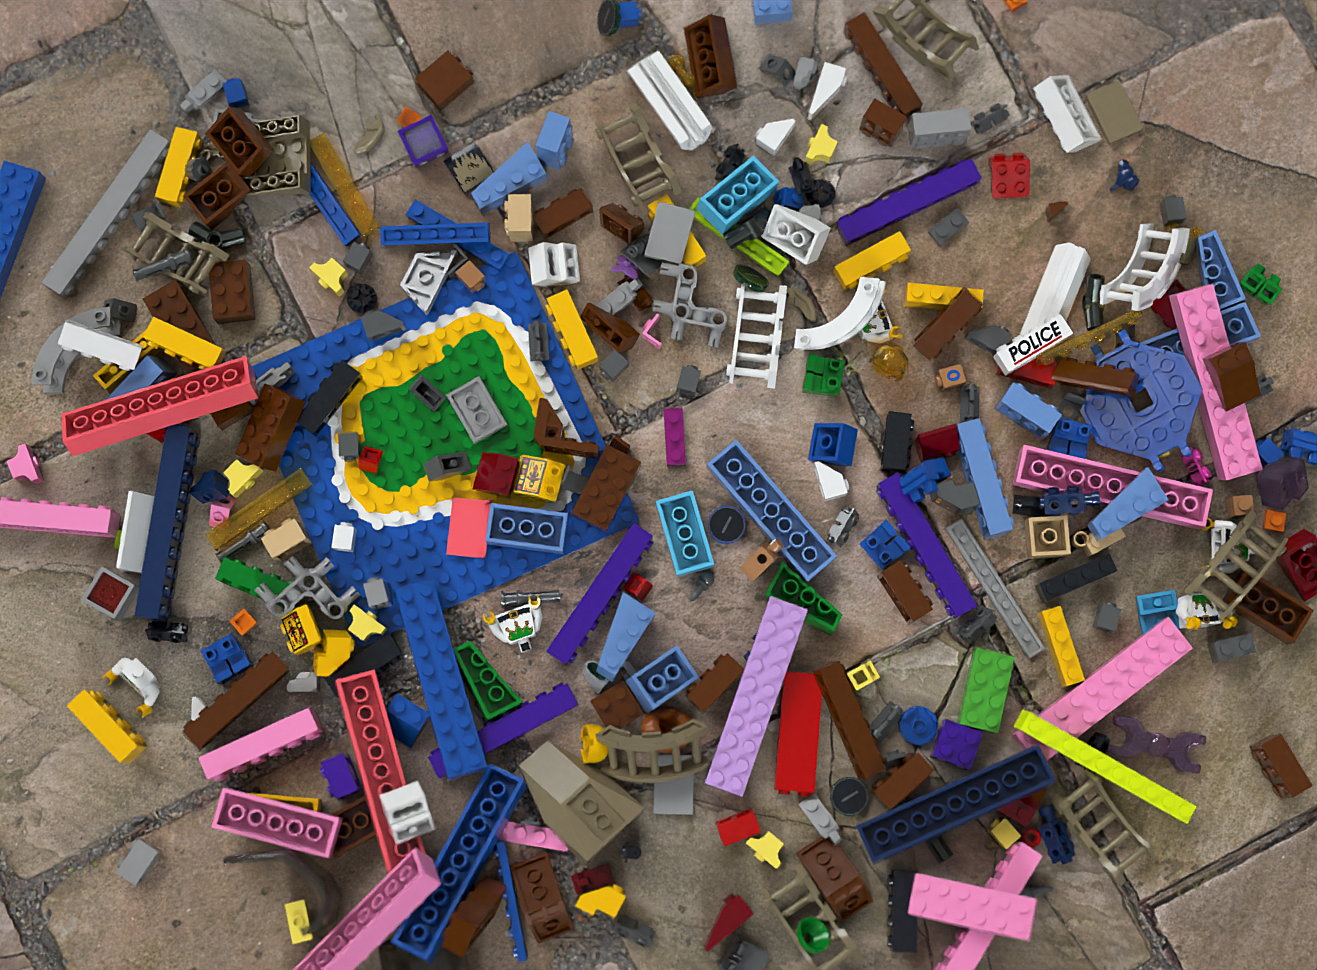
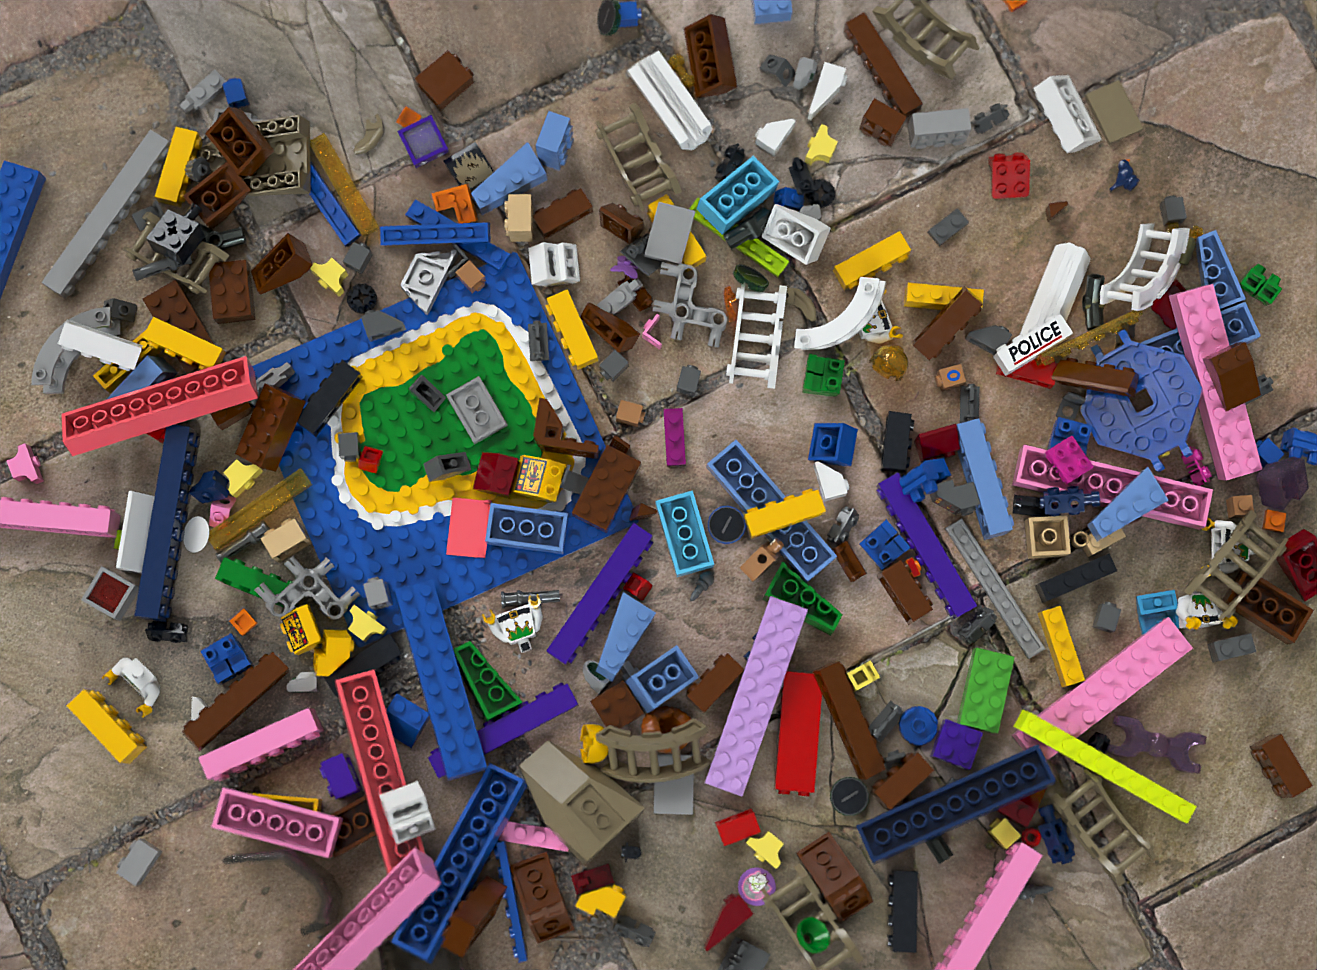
(177, 234): none -> black brick
(196, 534): none -> white sticker
(282, 265): none -> reddish brown slope
(298, 917): light yellow brick -> none
(344, 537): white brick -> none
(460, 199): none -> orange plate
(630, 413): none -> medium nougat brick
(642, 512): none -> reddish brown slope
(729, 297): none -> clear orange slope
(751, 884): none -> sticker
(784, 514): none -> yellow brick
(820, 818): light grey hinge -> none
(849, 561): none -> reddish brown hinge
(908, 202): dark purple brick -> none
(914, 566): none -> red plate
(973, 907): bright pink brick -> none
(1028, 410): medium blue brick -> none
(1069, 460): none -> dark pink hinge

